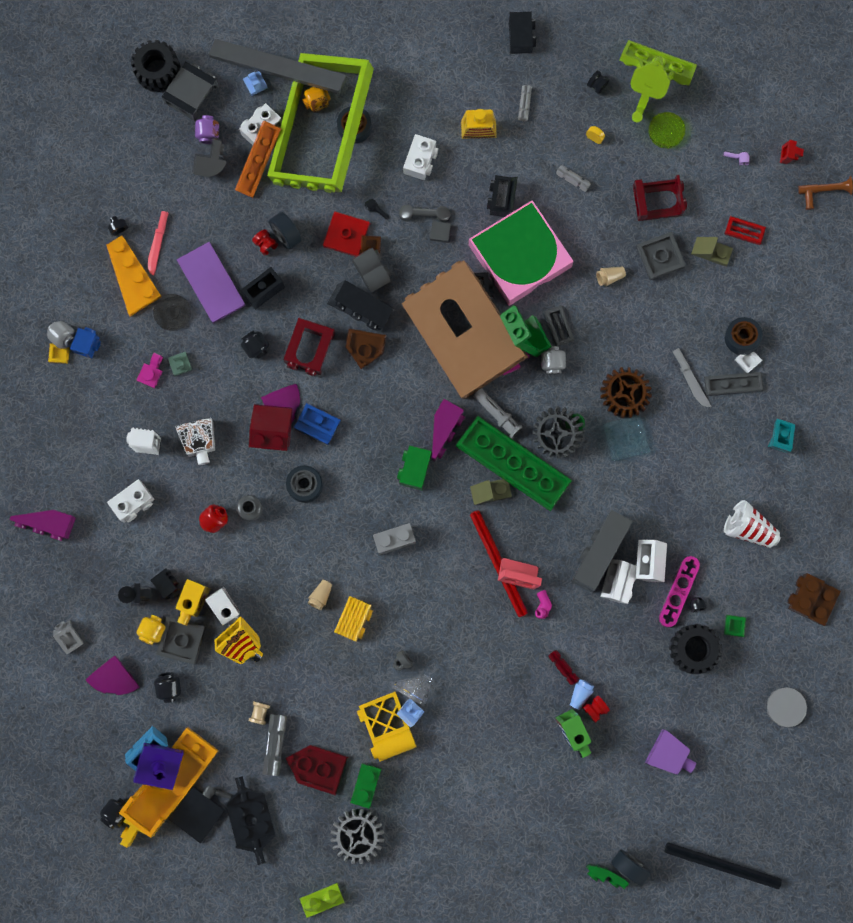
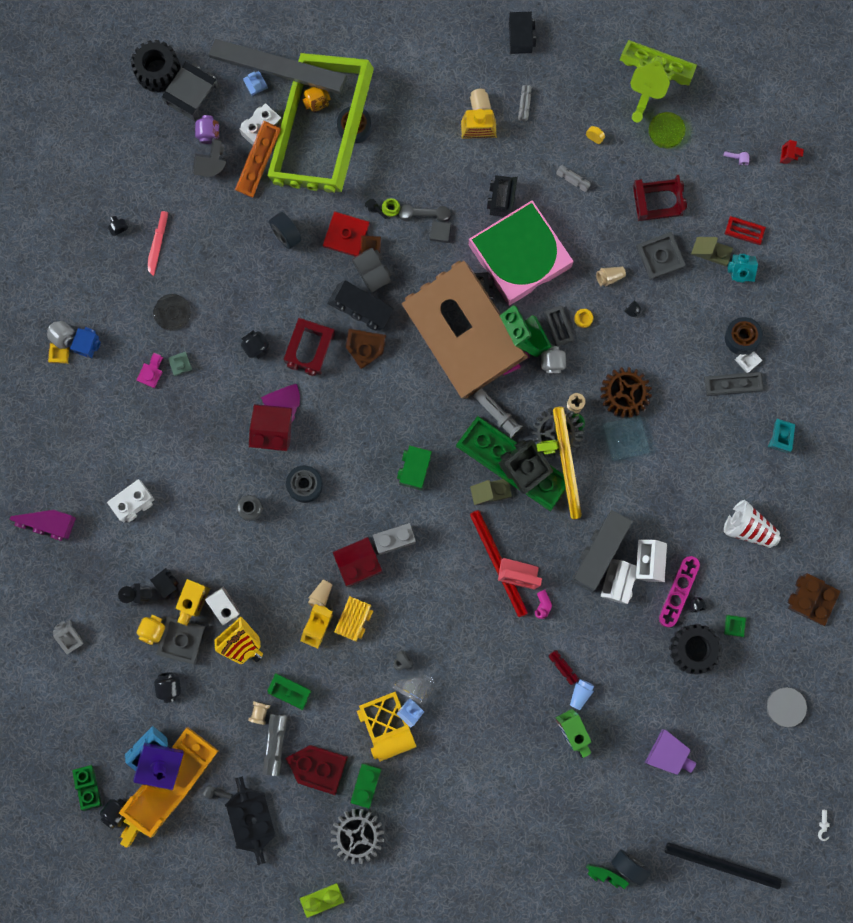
(87, 788): none -> green slope
(113, 678): magenta brick -> none
(133, 280): light orange wing -> none
(144, 441): white brick -> none
(197, 814): black tile -> none
(198, 439): torso -> none
(211, 282): medium lavender tile -> none
(213, 518): red head -> none
(263, 288): black brick -> none
(264, 241): red wheel -> none
(289, 691): none -> green hinge
(316, 626): none -> yellow brick
(317, 424): blue plate -> none
(357, 562): none -> dark red slope
(391, 202): none -> lime plate
(420, 157): white brick -> none
(445, 421): magenta slope -> none
(480, 100): none -> tan brick
(525, 465): none -> pearl dark grey plate
(548, 446): none -> lime plate
(567, 462): none -> yellow axle
(580, 399): none -> tan bush
(583, 318): none -> yellow tile
(596, 709): red wheel -> none
(598, 82): black wheel -> none
(634, 306): none -> black hinge
(691, 380): light grey piece -> none
(743, 268): none -> teal brick
(815, 188): dark orange piece -> none
(824, 824): none -> white hand

